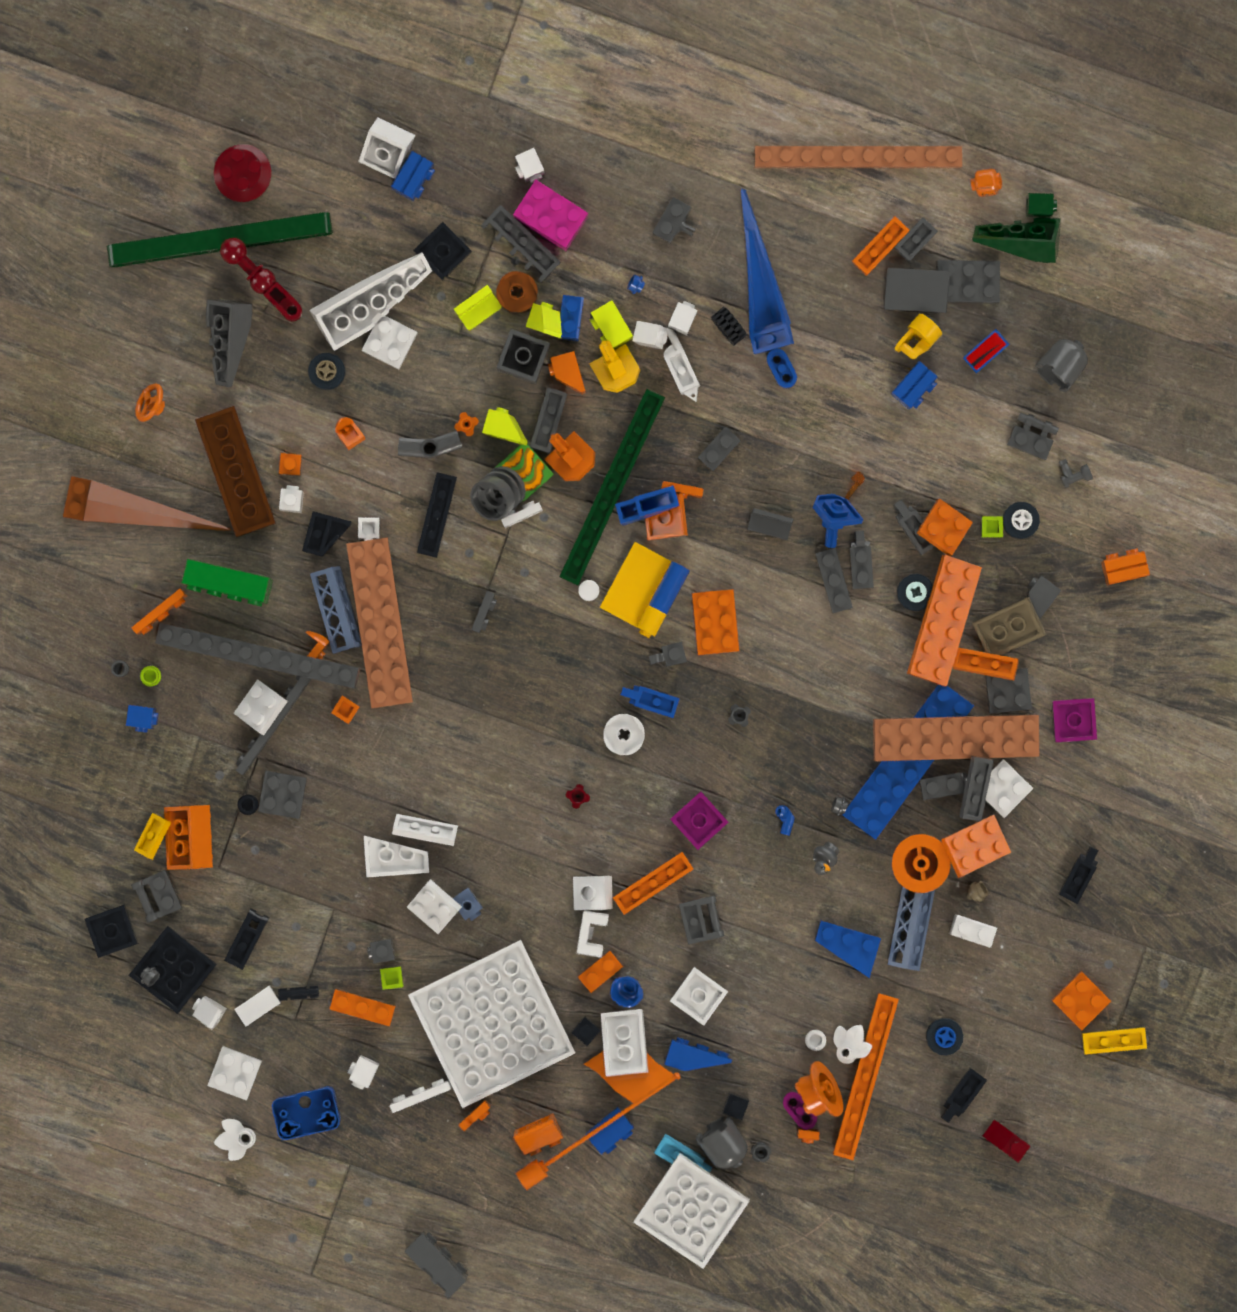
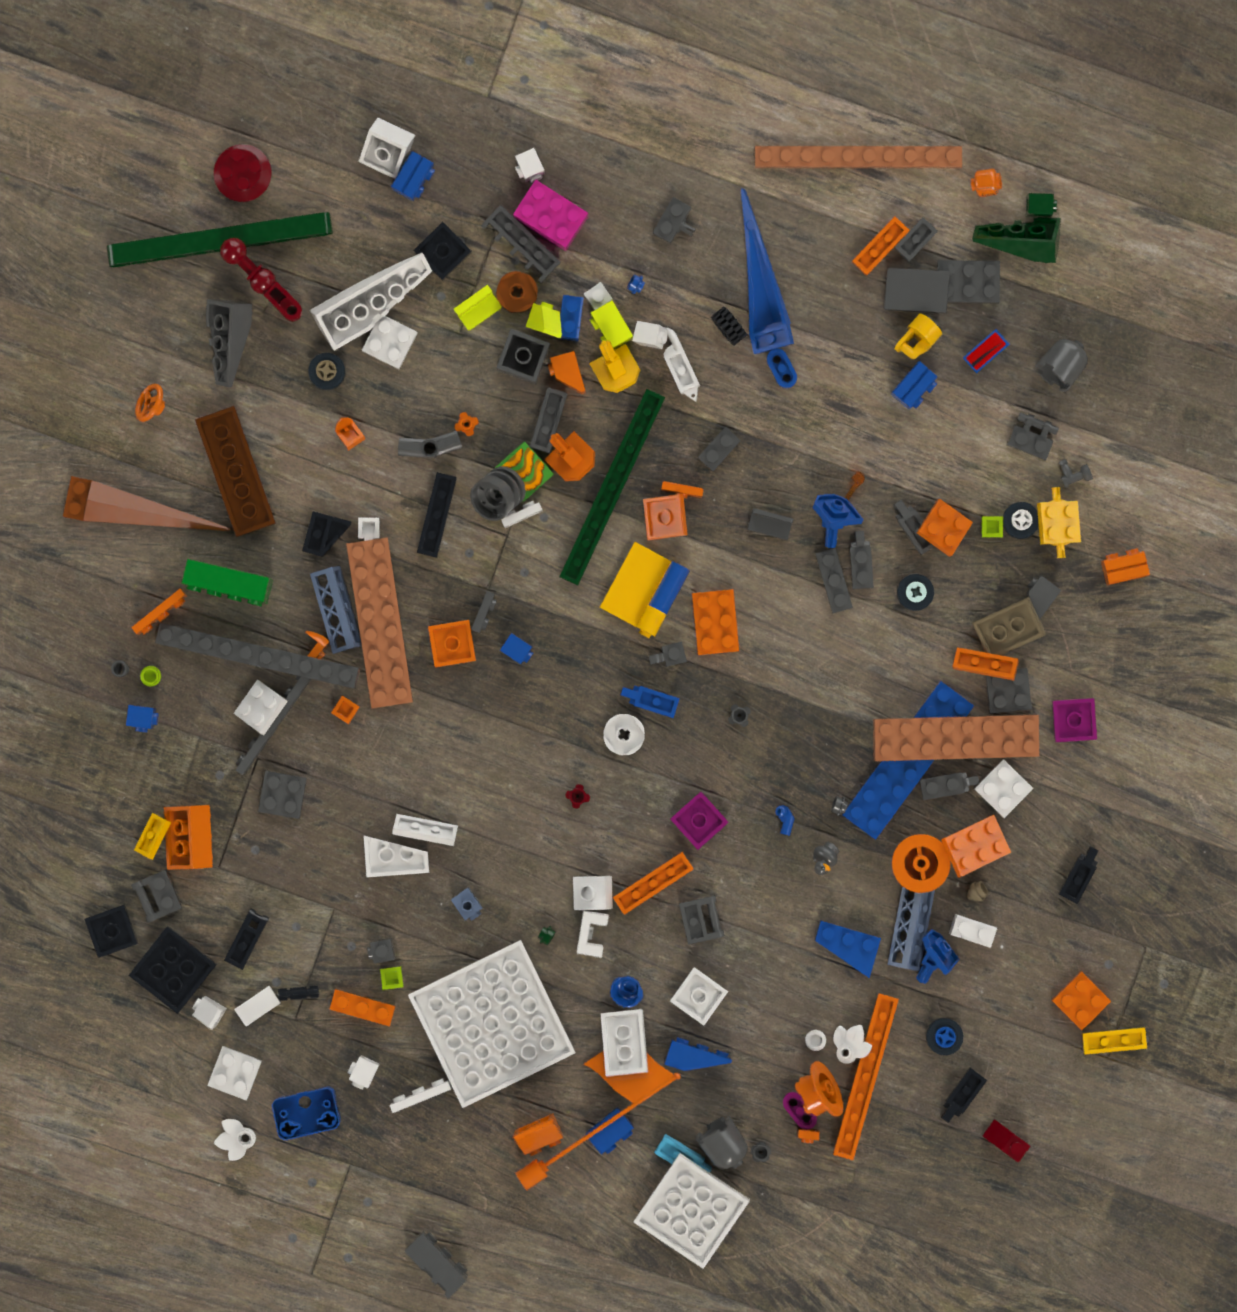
(149, 976): dark grey plate -> none
(247, 804): black plate -> none
(290, 464): orange plate -> none
(291, 499): white brick -> none
(434, 906): white plate -> none
(452, 643): none -> orange plate
(480, 1112): orange plate -> none
(503, 426): neon yellow slope -> none
(517, 649): none -> blue brick
(546, 935): none -> dark green plate
(586, 1030): black brick -> none
(588, 590): white tile -> none
(598, 296): none -> white plate
(600, 971): orange plate -> none
(647, 505): blue slope -> none
(683, 317): white brick -> none
(735, 1105): black brick -> none
(938, 955): none -> blue piece
(944, 620): orange plate -> none
(976, 788): dark grey plate -> none
(1058, 522): none -> yellow plate

